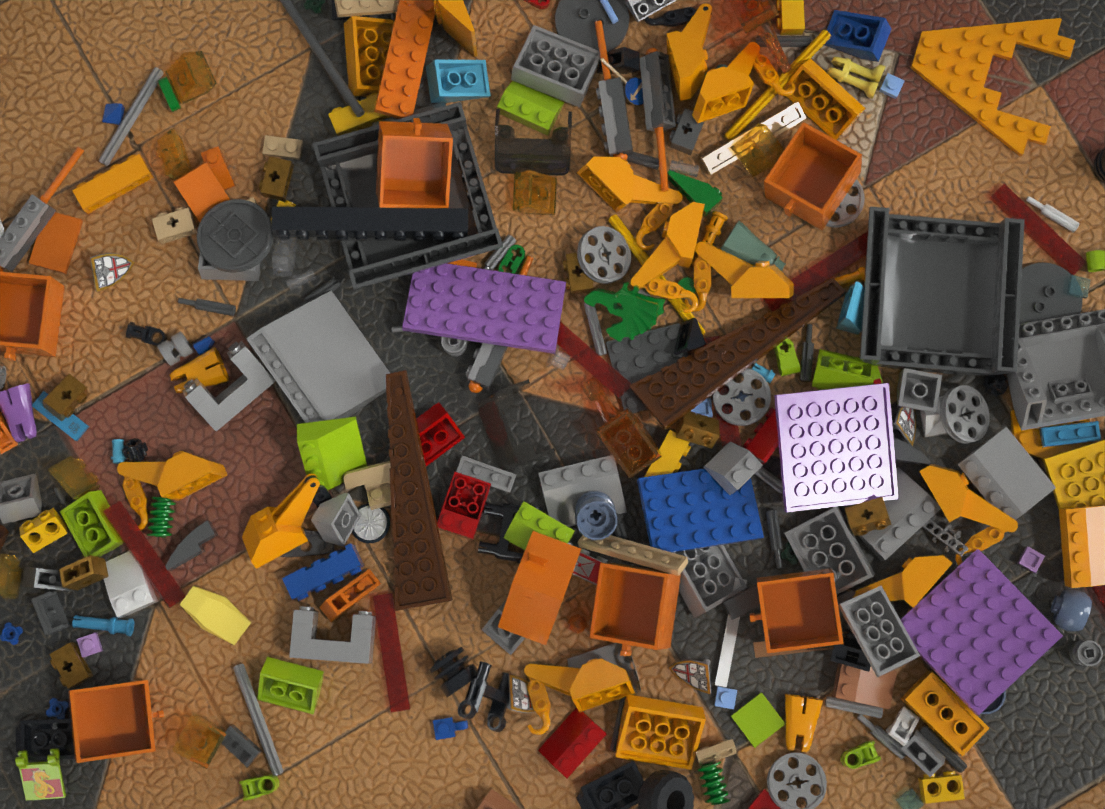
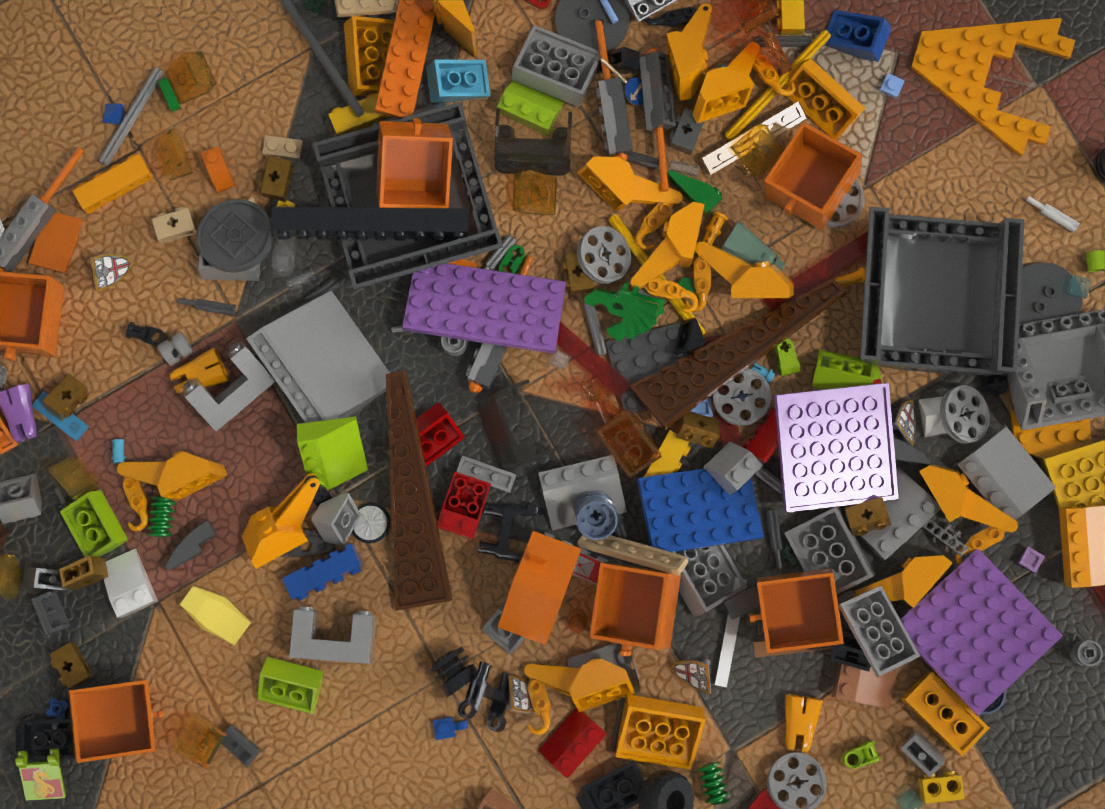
(5, 636): blue plate -> none
(46, 533): yellow brick -> none
(89, 645): lavender plate -> none
(111, 625): dark azure pin -> none
(135, 450): black gear -> none
(144, 554): clear red plate -> none
(201, 190): orange tile -> none
(204, 345): blue slope -> none
(255, 787): lime piece -> none
(258, 719): light grey axle -> none
(349, 595): orange slope -> none
(376, 482): tan plate -> none
(391, 652): clear red plate -> none
(531, 519): lime slope -> none
(721, 750): tan plate -> none
(725, 697): light blue plate -> none
(757, 719): lime tile -> none
(807, 356): dark grey axle -> none
(849, 66): light yellow piece -> none
(852, 310): medium azure slope -> none
(854, 707): light grey axle -> none
(883, 737): light grey axle -> none
(903, 726): white slope -> none
(918, 390): light grey slope -> none
(937, 742): dark grey axle -> none
(1038, 229): clear red plate -> none
(1070, 434): dark azure tile -> none
(1071, 609): sand blue wheel -> none

